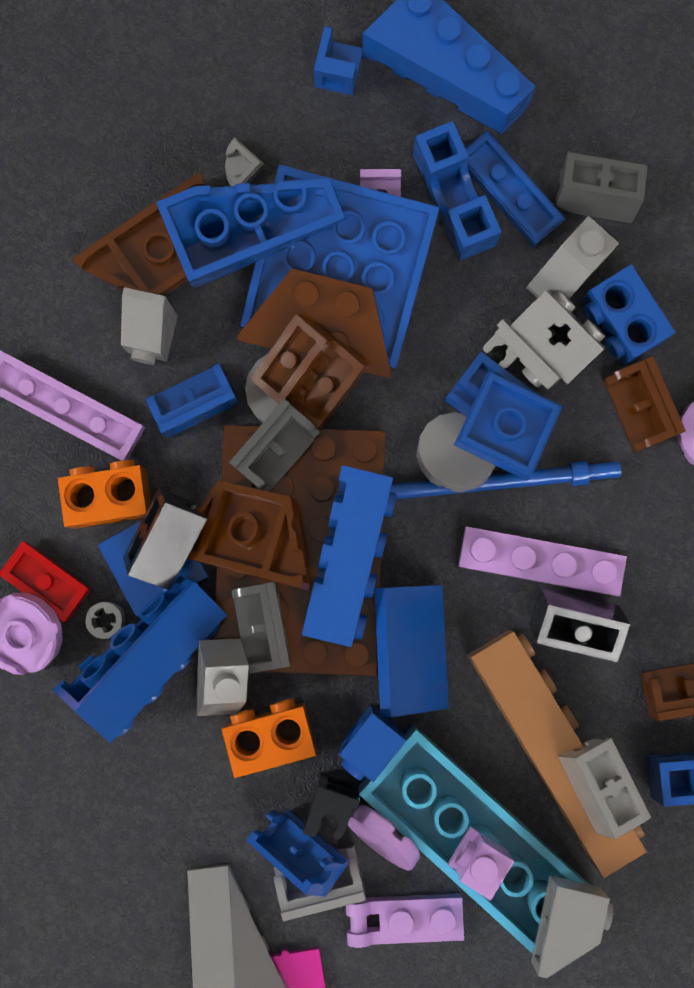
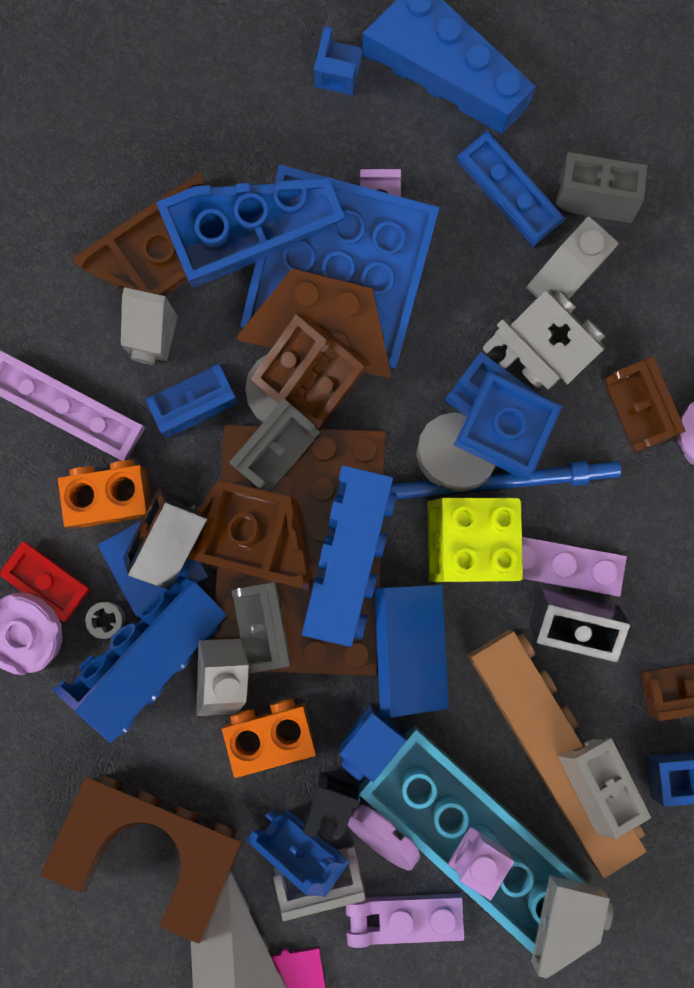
(104, 811): none -> reddish brown arch
(241, 164): light grey tile -> none
(446, 175): blue arch -> none
(474, 539): none -> neon yellow bracket
(637, 310): blue brick -> none

